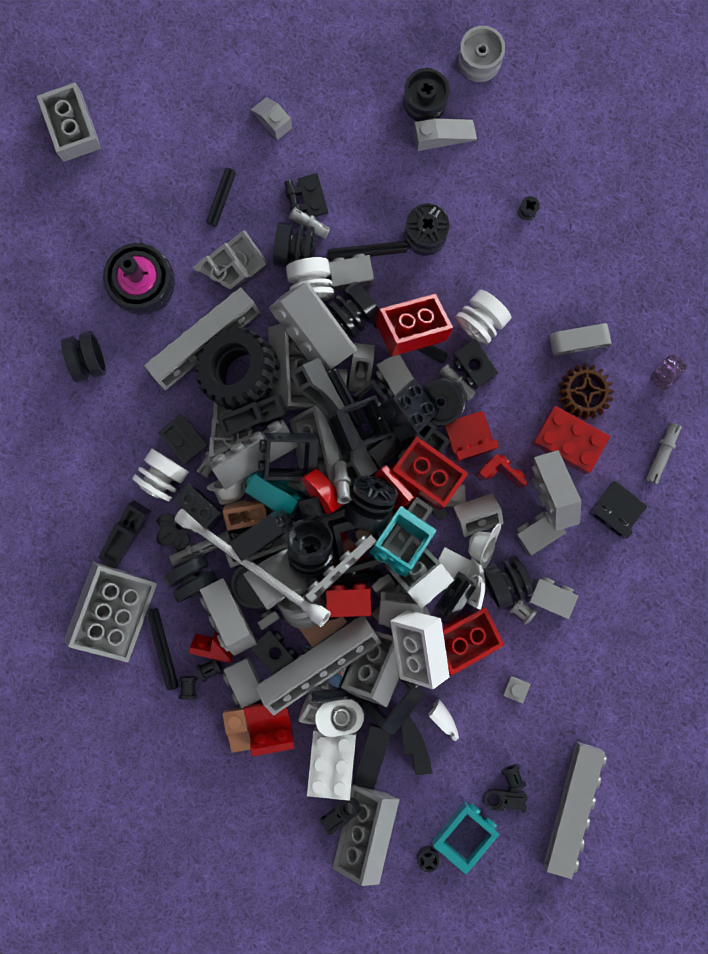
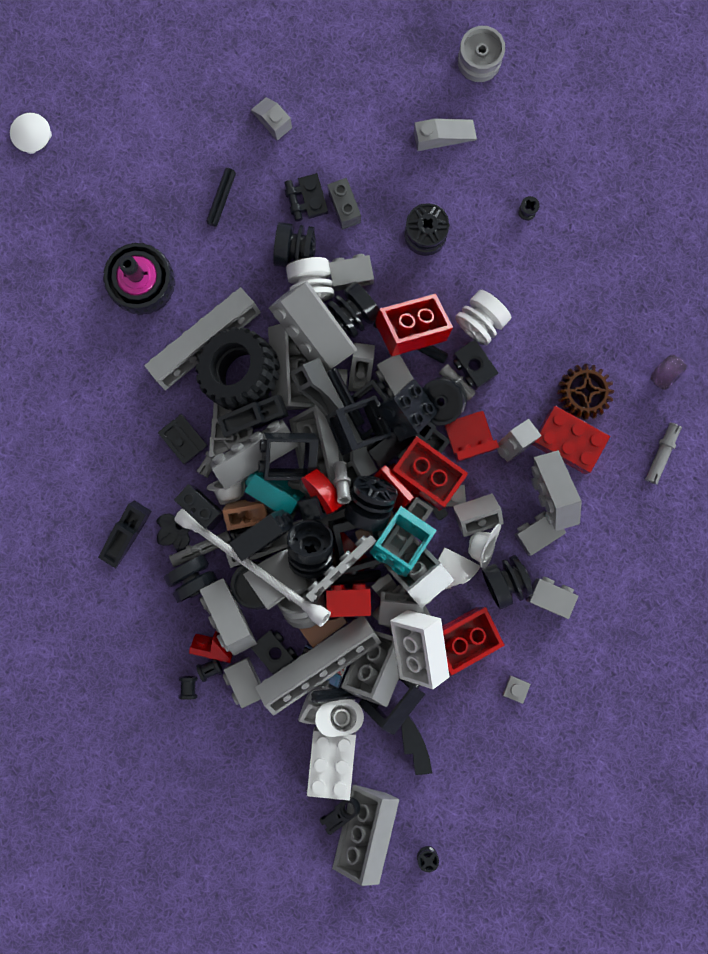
(30, 132): none -> white dish
(69, 122): light grey brick -> none
(83, 356): black wheel -> none
(109, 612): light grey slope -> none
(160, 475): white wheel -> none
(162, 649): black axle -> none
(233, 262): light grey slope -> none
(236, 729): nougat arch -> none
(267, 731): red bracket -> none
(268, 618): light grey plate -> none
(306, 220): light grey pin -> none
(344, 203): none -> dark grey brick
(370, 249): black axle -> none
(372, 757): black slope -> none
(426, 94): black wheel -> none
(443, 719): white brick -> none
(449, 852): teal window -> none
(456, 596): black plate -> none
(476, 575): white brick -> none
(501, 464): red bracket -> none
(507, 800): black piece -> none
(513, 778): black bush -> none
(518, 440): none -> light grey brick
(523, 611): light grey bush -> none
(574, 810): light grey brick -> none
(580, 339): light grey beam -> none
(618, 510): black bracket -> none

